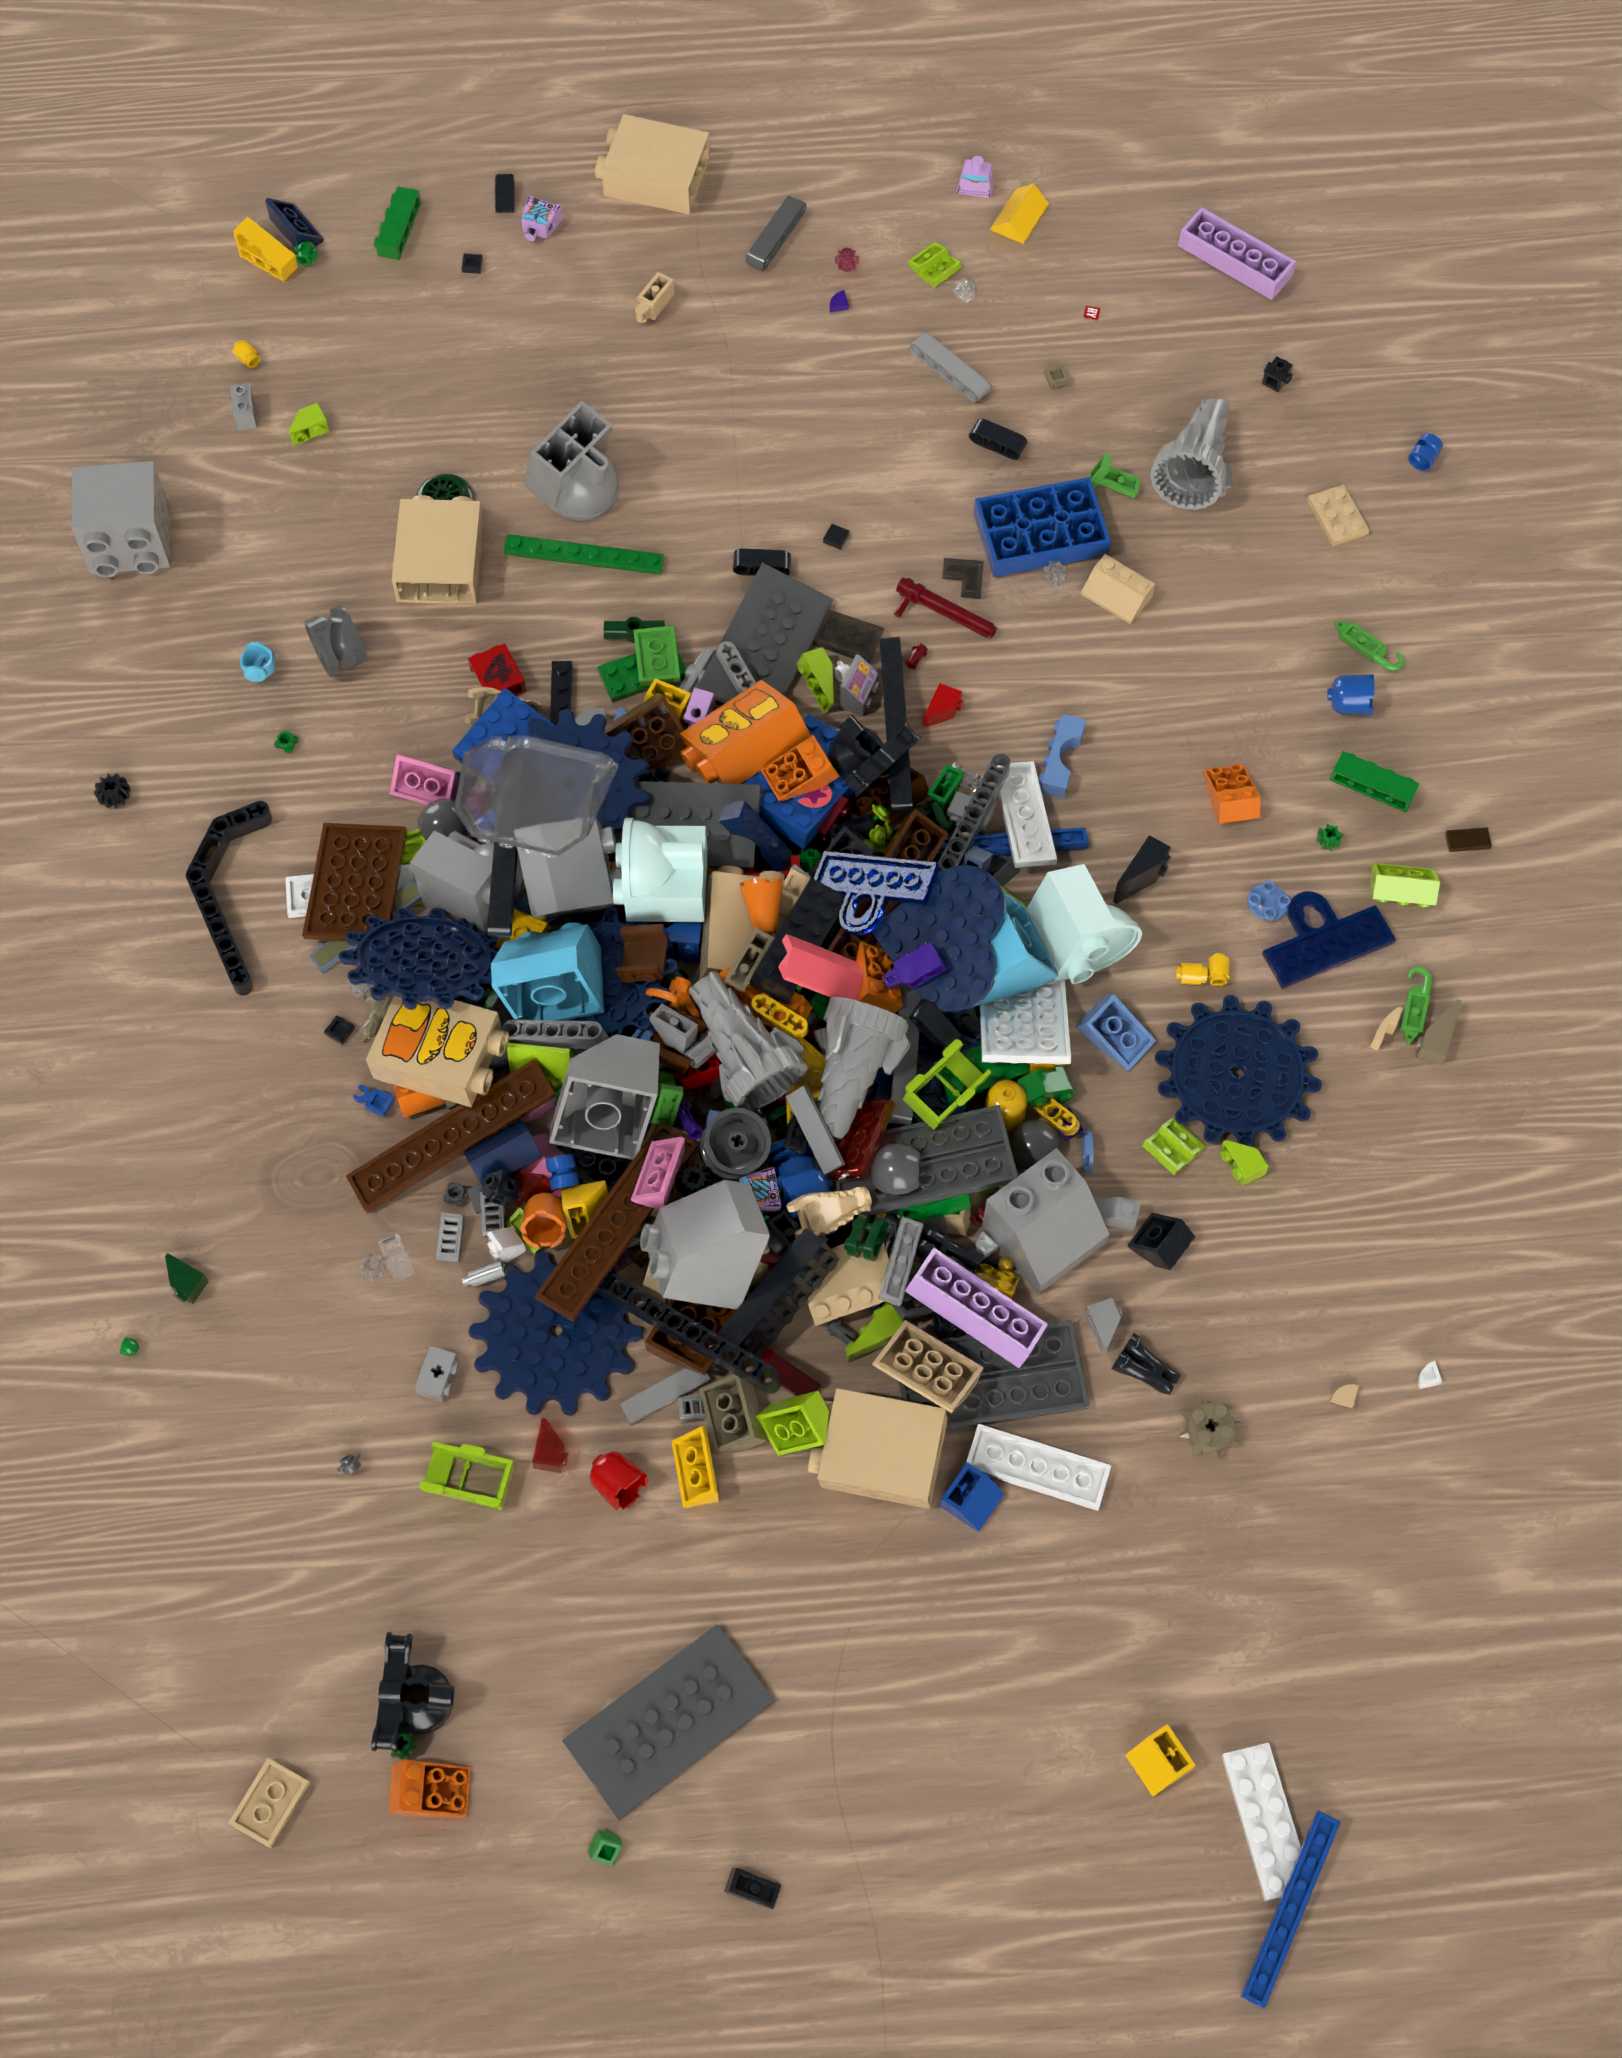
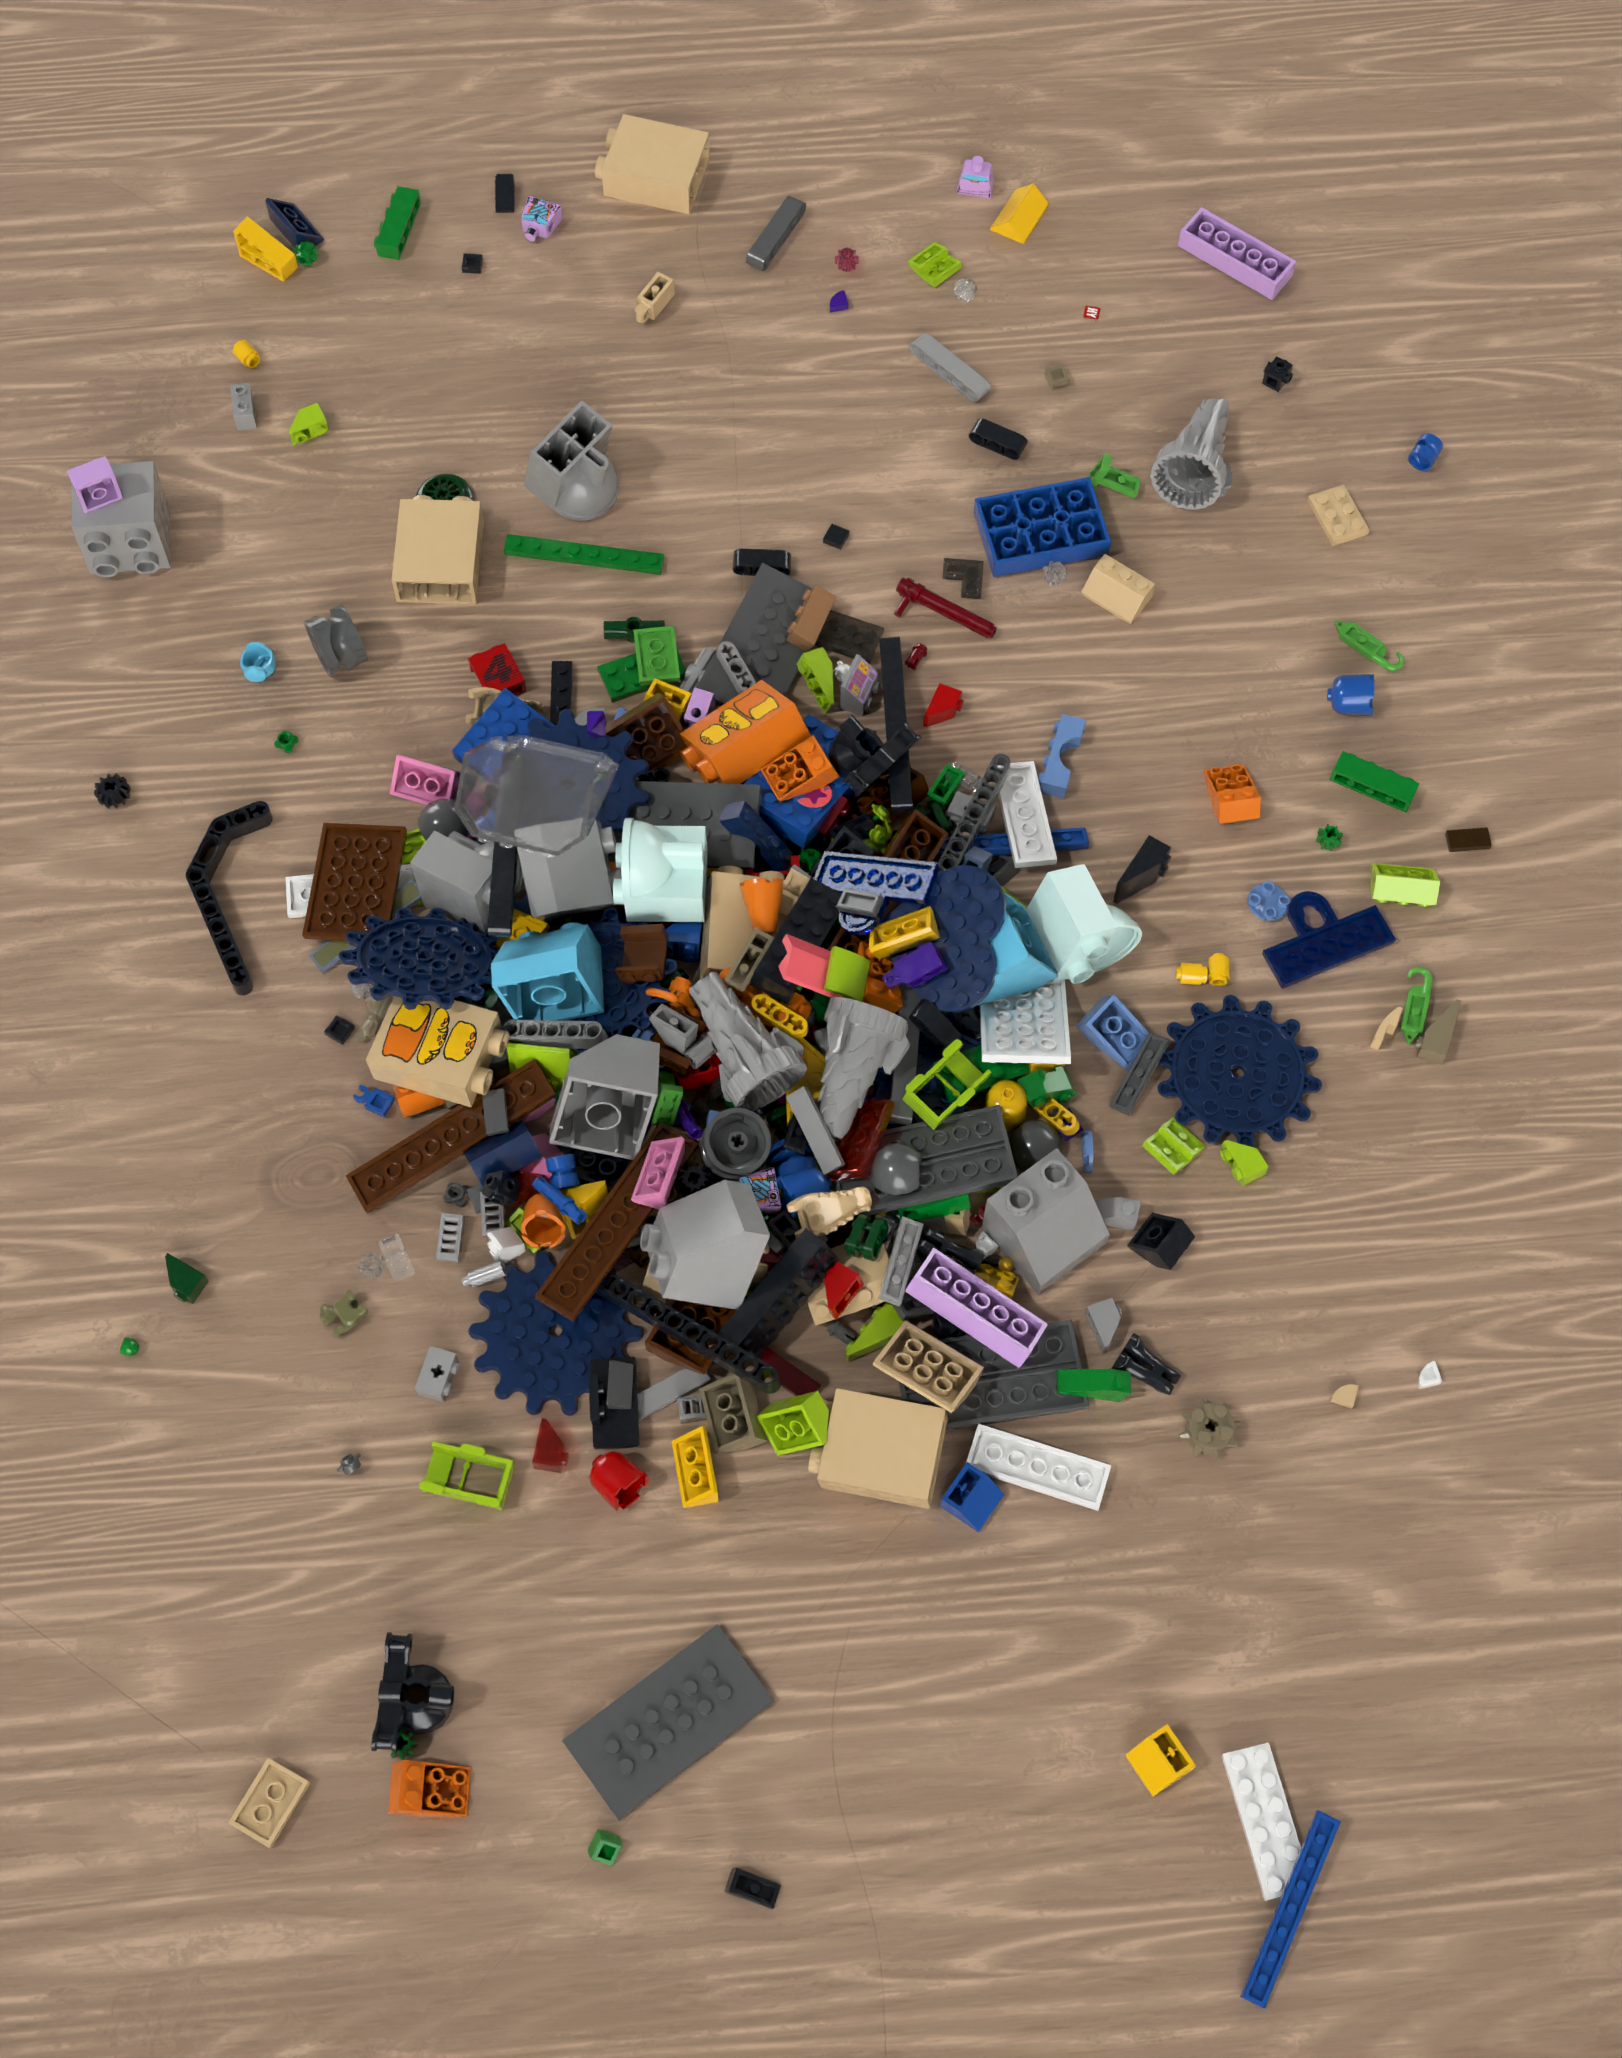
(95, 484): none -> lavender brick
(347, 1314): none -> olive animal
(495, 1112): none -> dark grey tile
(566, 1205): none -> blue pin
(596, 723): none -> dark purple slope
(611, 1426): none -> black bracket
(620, 1385): none -> dark grey slope
(810, 617): none -> medium nougat brick
(840, 1288): none -> red slope
(847, 974): none -> lime slope
(860, 902): none -> tile
(903, 933): none -> yellow slope
(1095, 1383): none -> green slope
(1139, 1073): none -> dark grey tile

